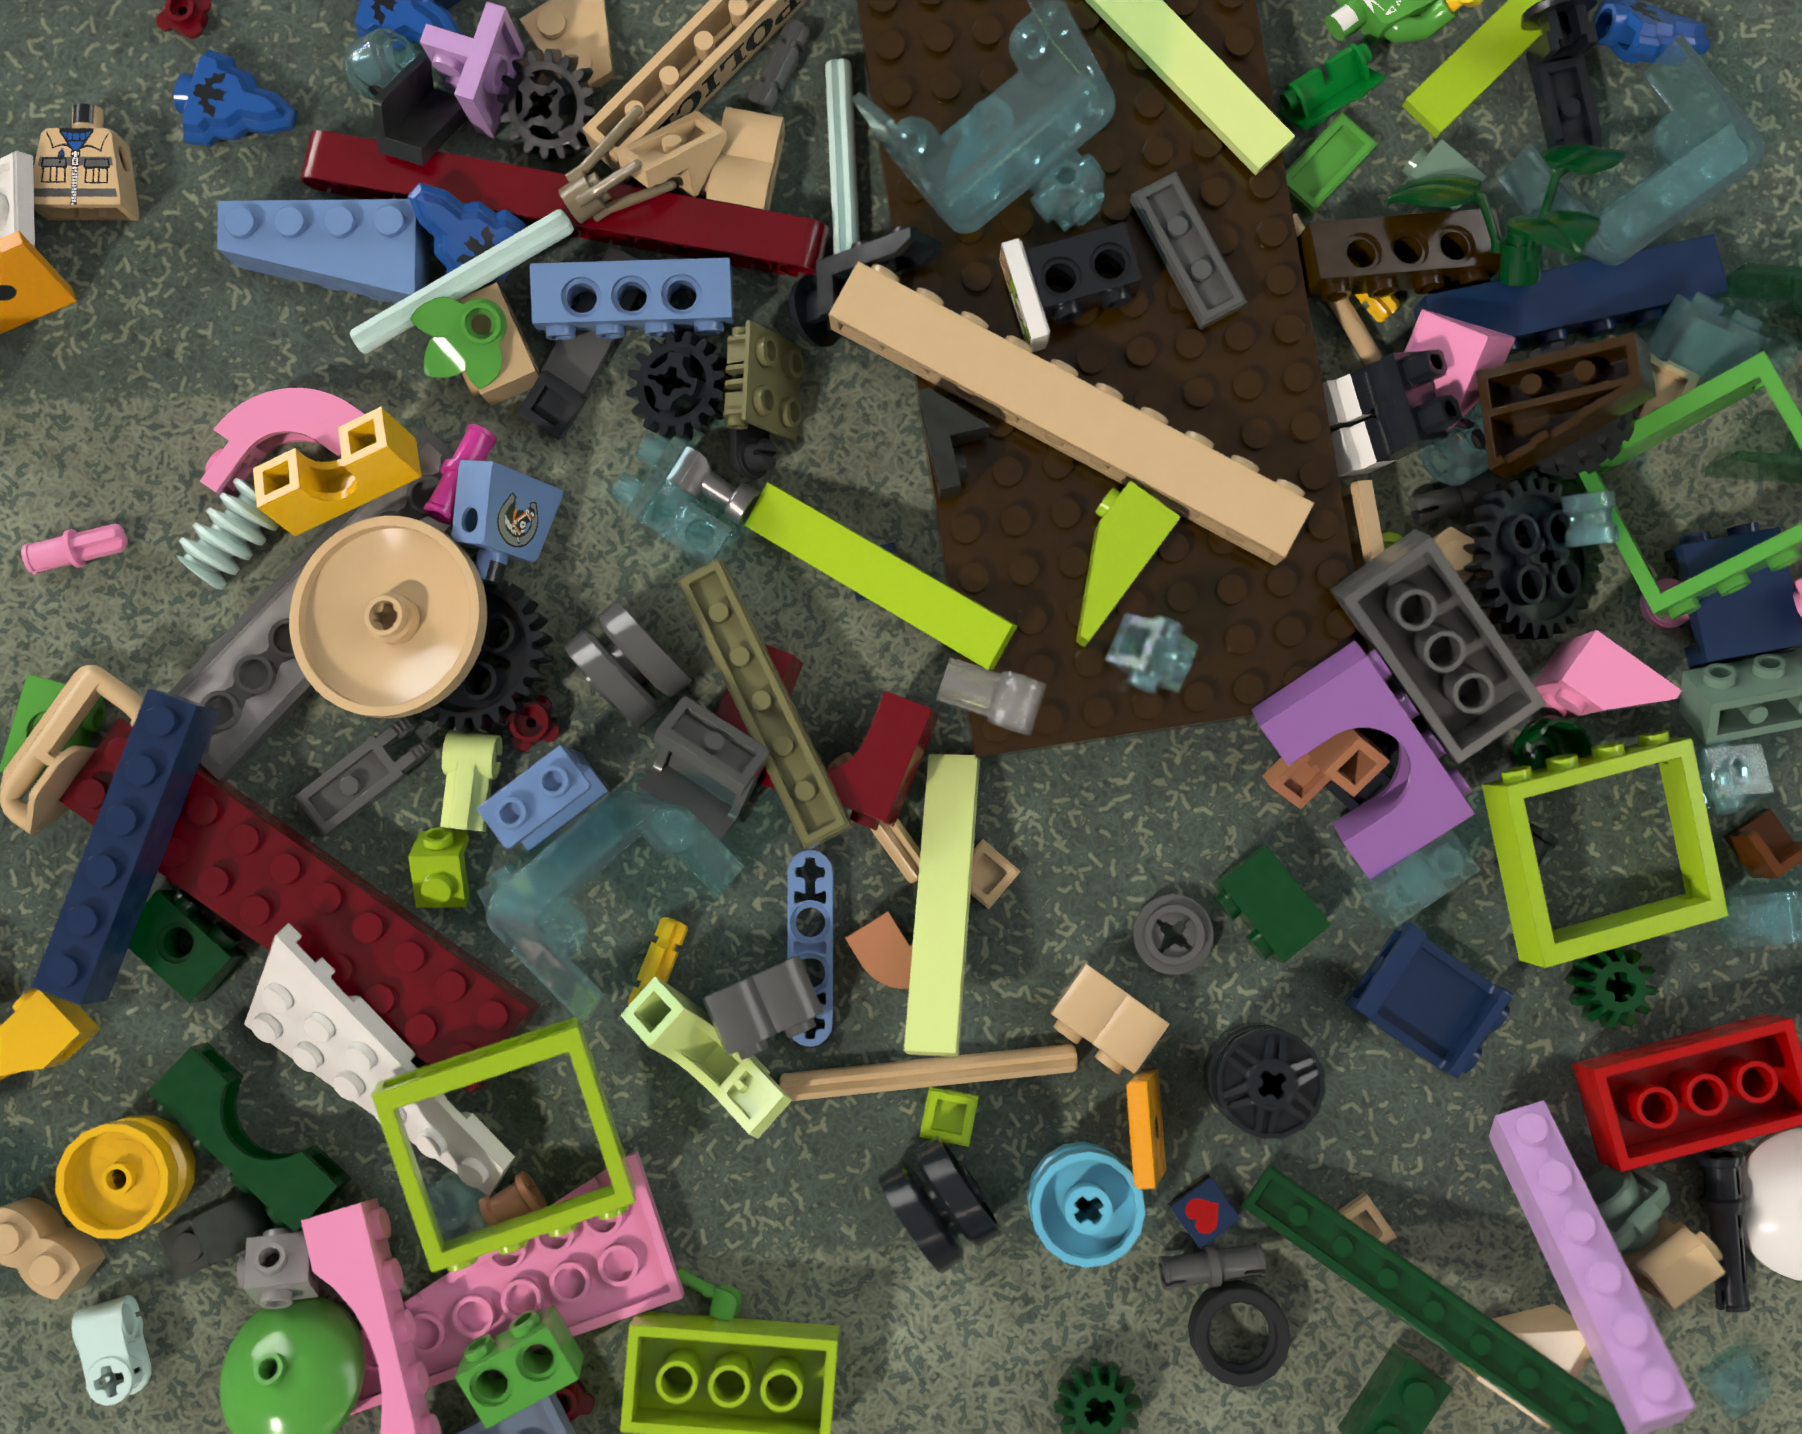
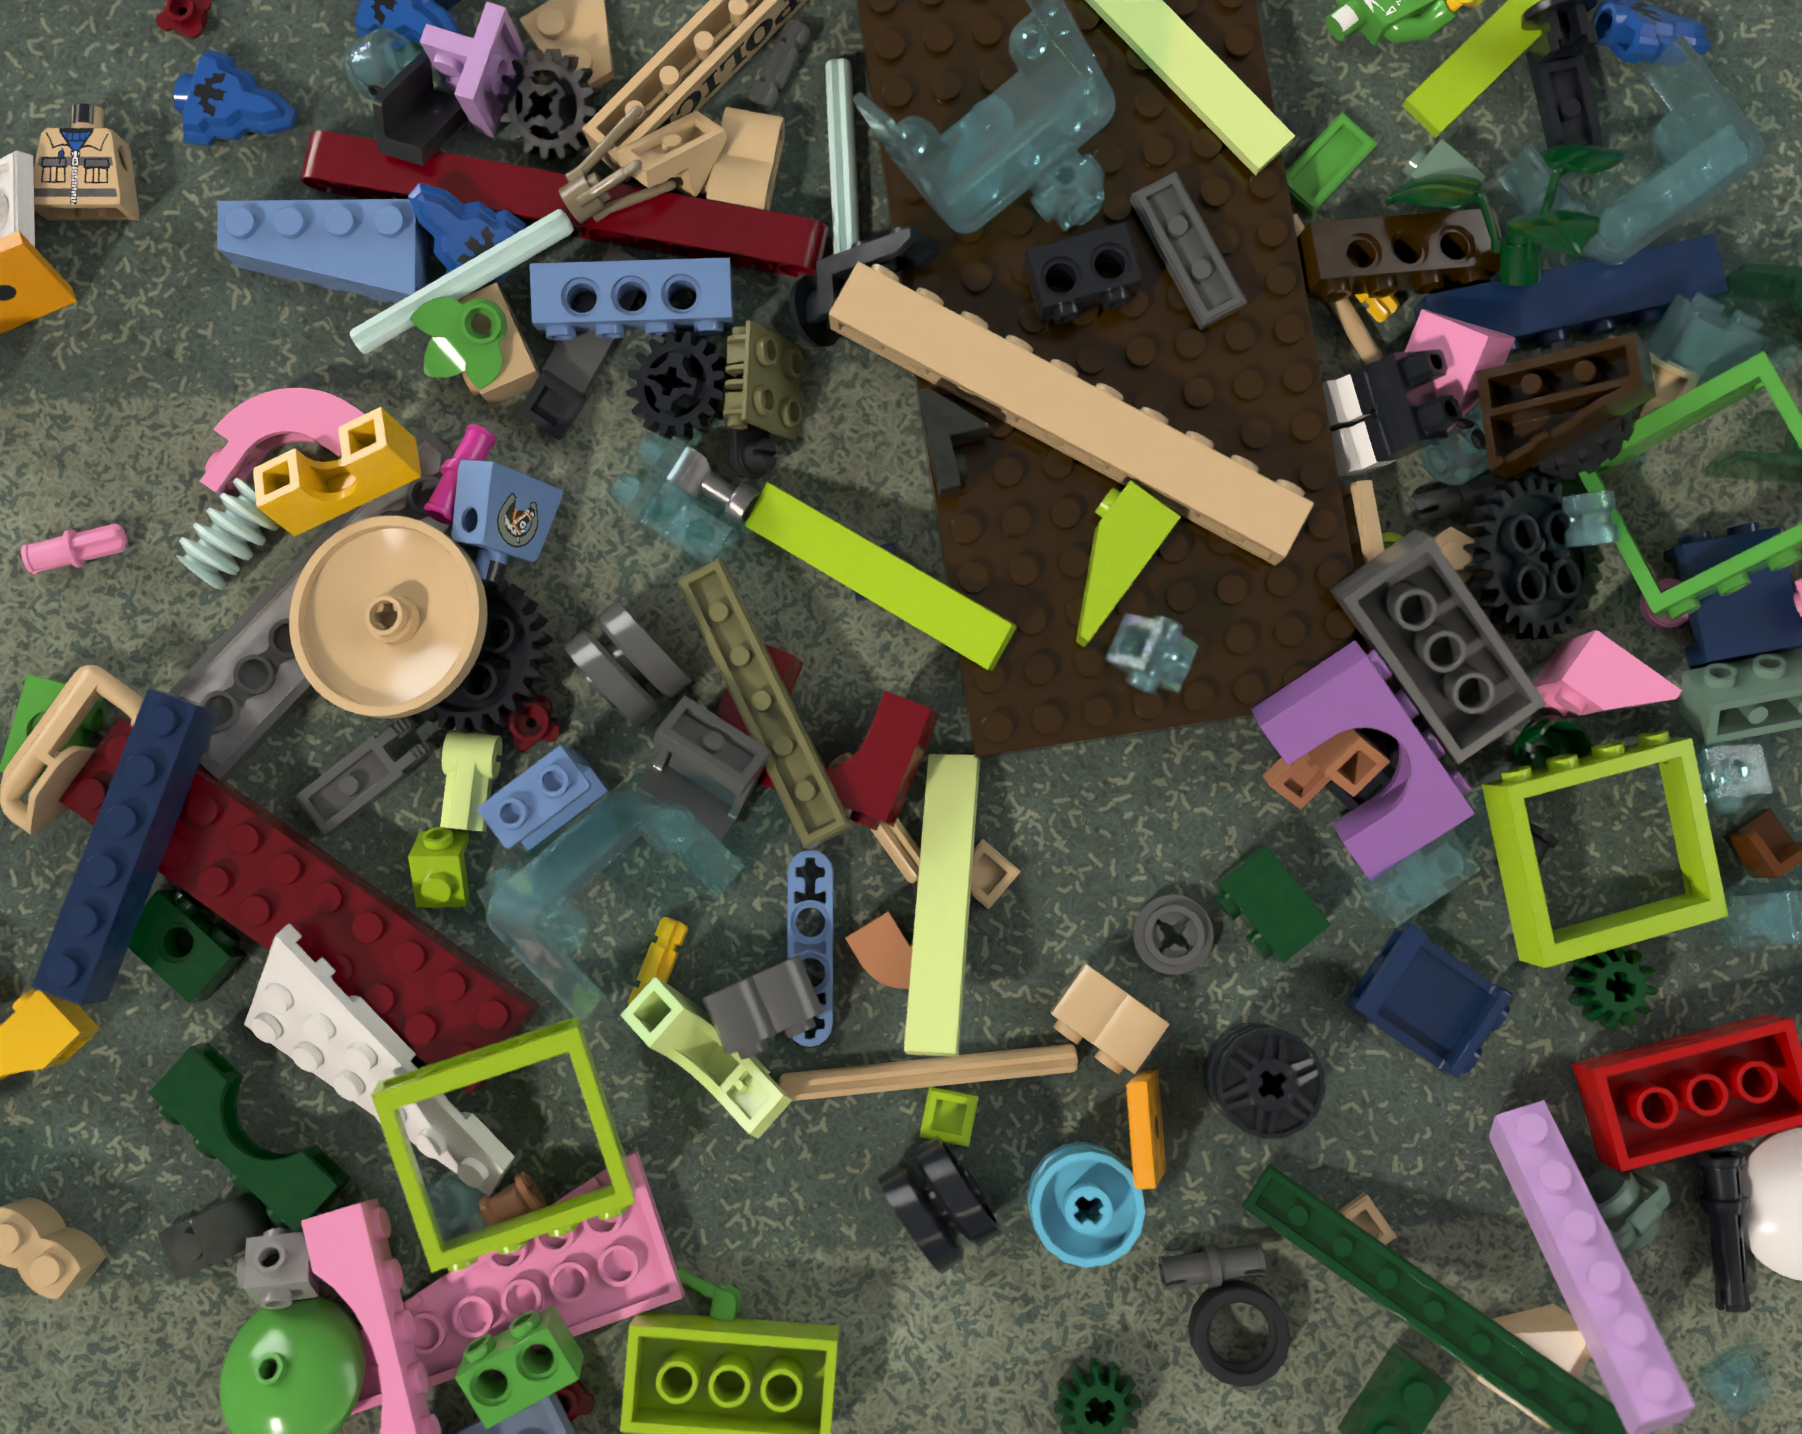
(111, 1343): light aqua piece -> none
(125, 1176): yellow wheel -> none
(1004, 698): clear piece -> none
(1024, 294): white tile -> none
(1204, 1211): dark blue tile -> none
(1312, 99): green hinge -> none
(1674, 1265): tan brick -> none

